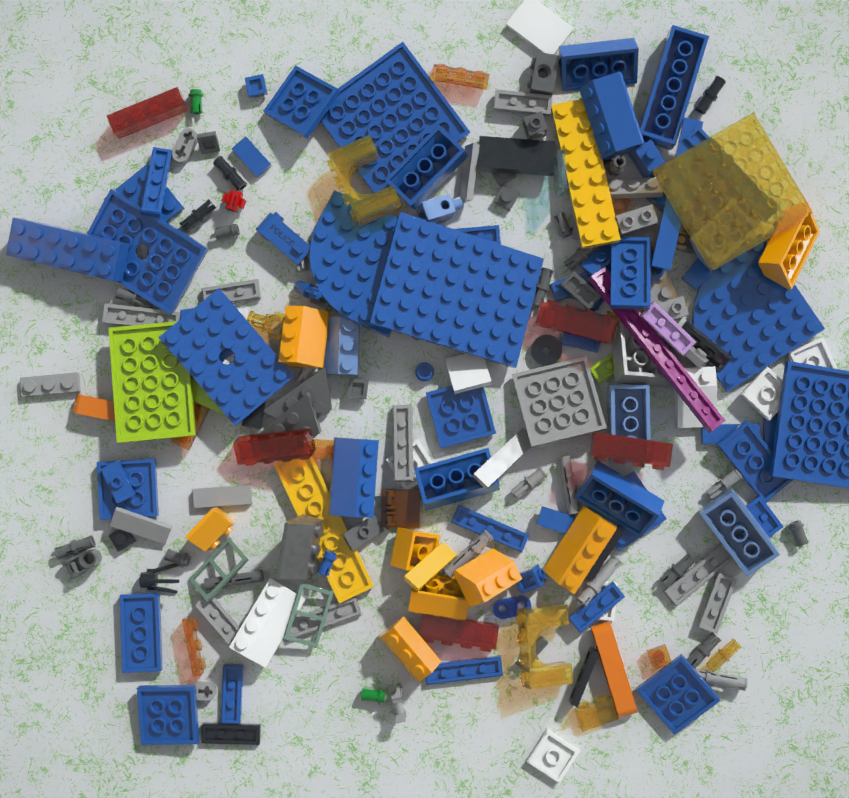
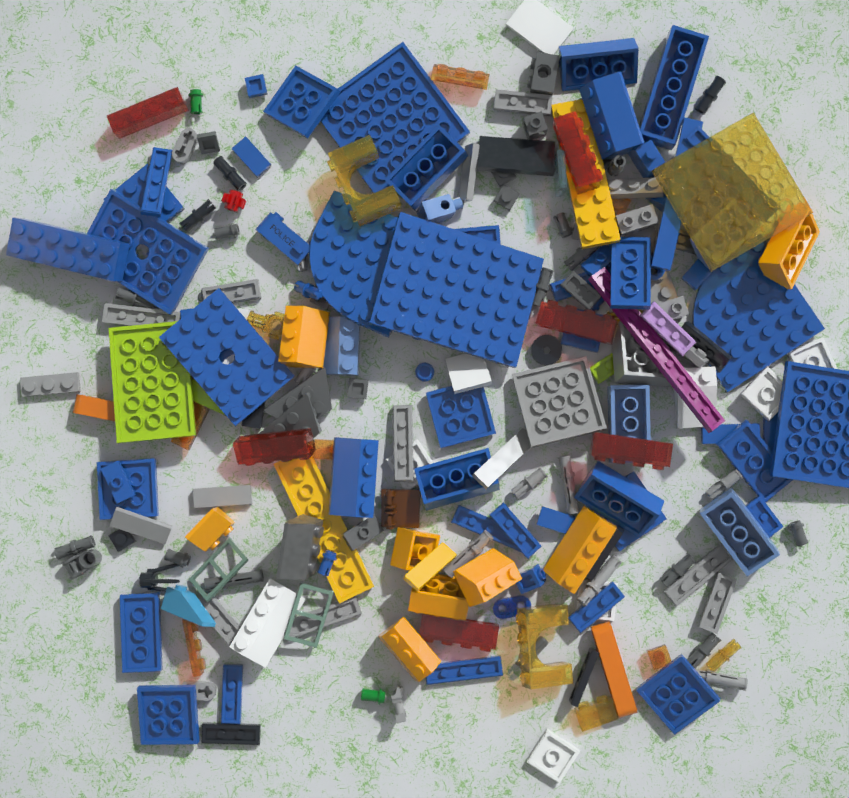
(186, 605): none -> dark azure slope
(515, 530): none -> blue tile
(577, 152): none -> clear red brick

